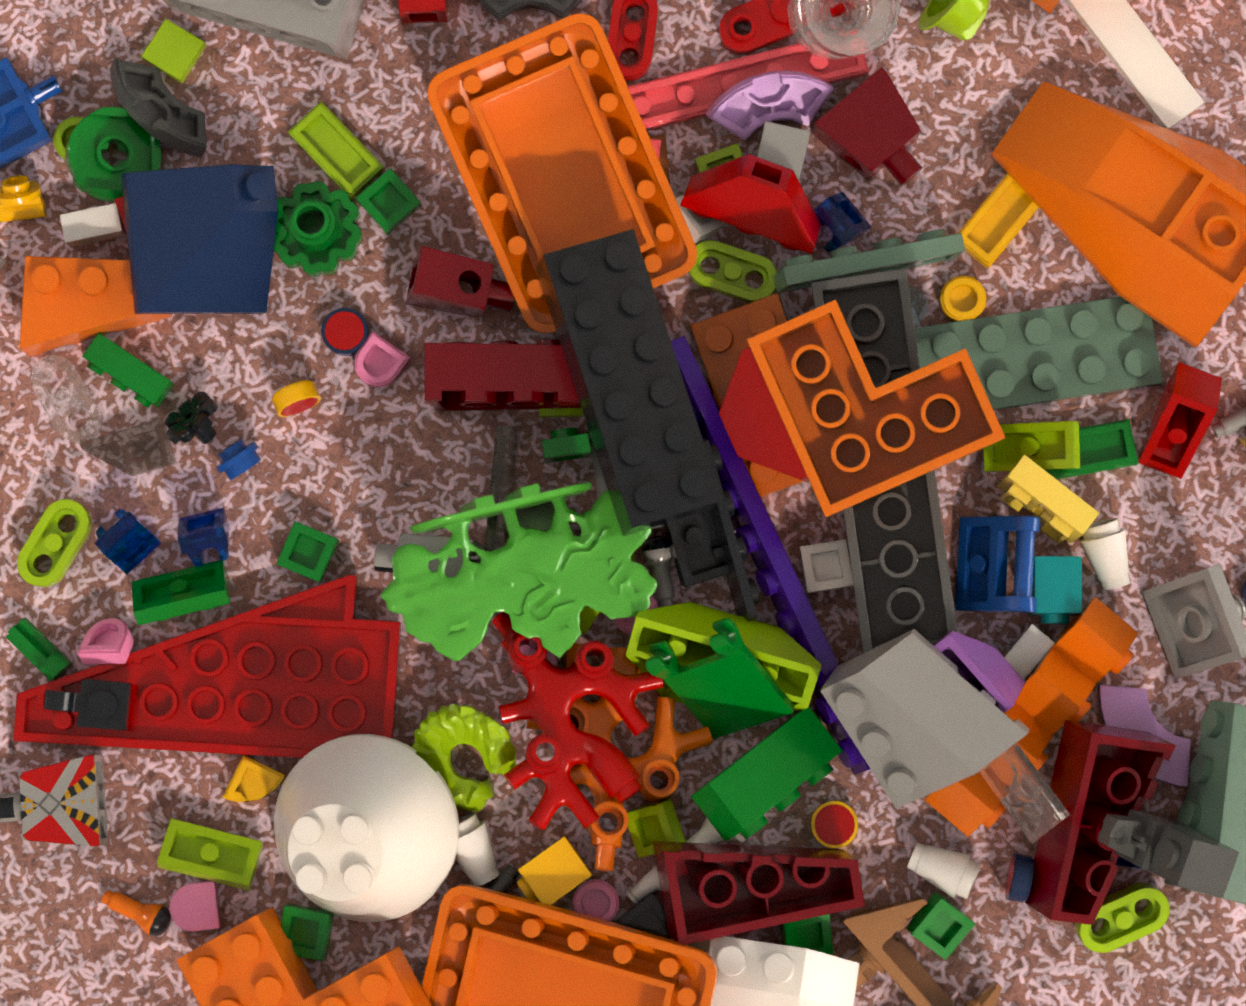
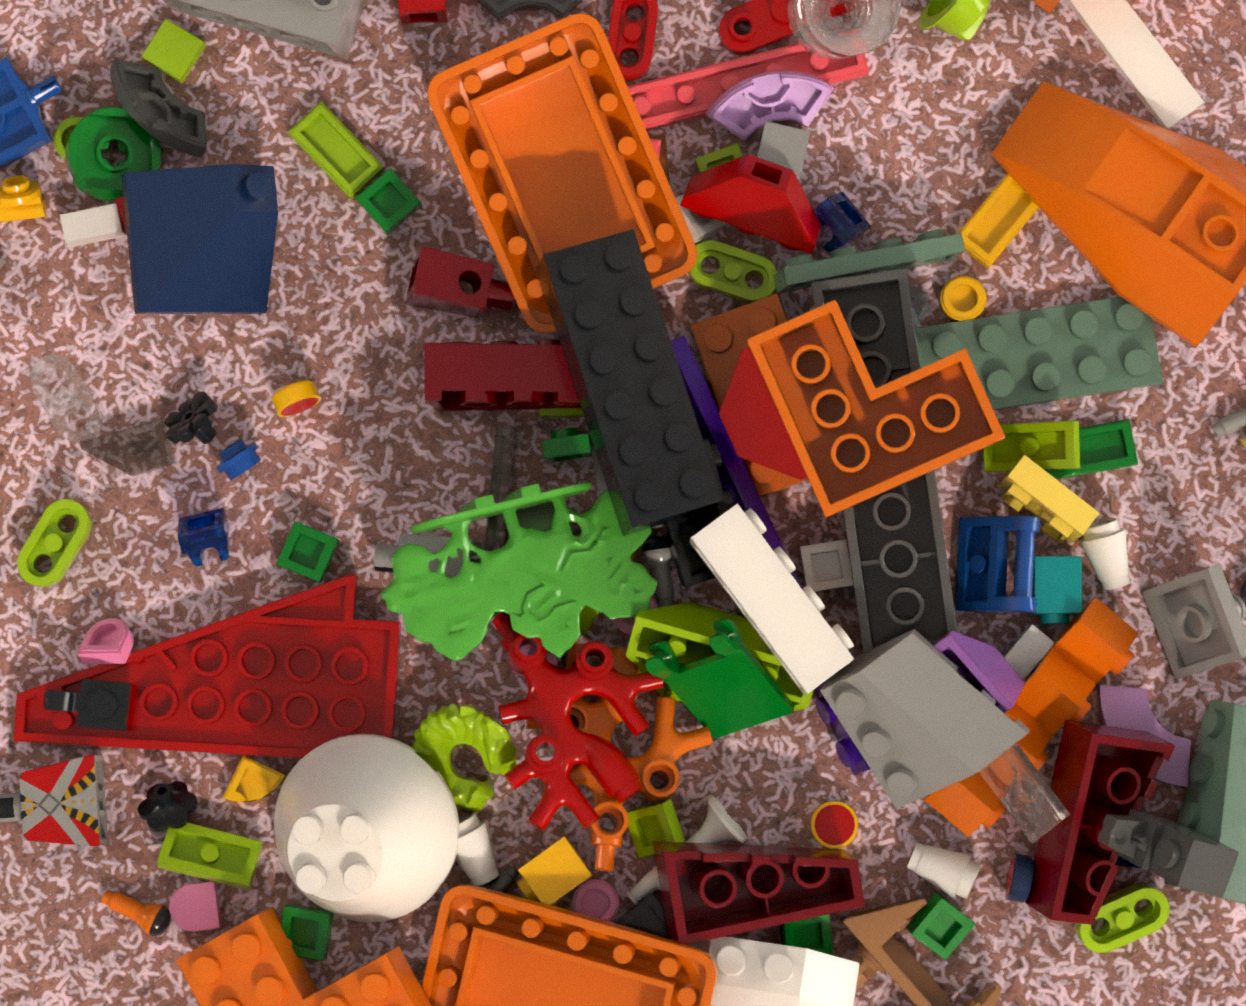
(38, 650): green piece -> none
(75, 301): orange wedge -> none
(126, 541): clear blue tile -> none
(127, 371): green piece -> none
(167, 806): none -> black plant
(180, 592): green plate -> none
(317, 229): green plant -> none
(344, 331): red tile -> none
(379, 362): bright pink tile -> none
(768, 776): green brick -> none
(772, 599): none -> white brick
(872, 130): dark red torso -> none
(1181, 420): red slope -> none

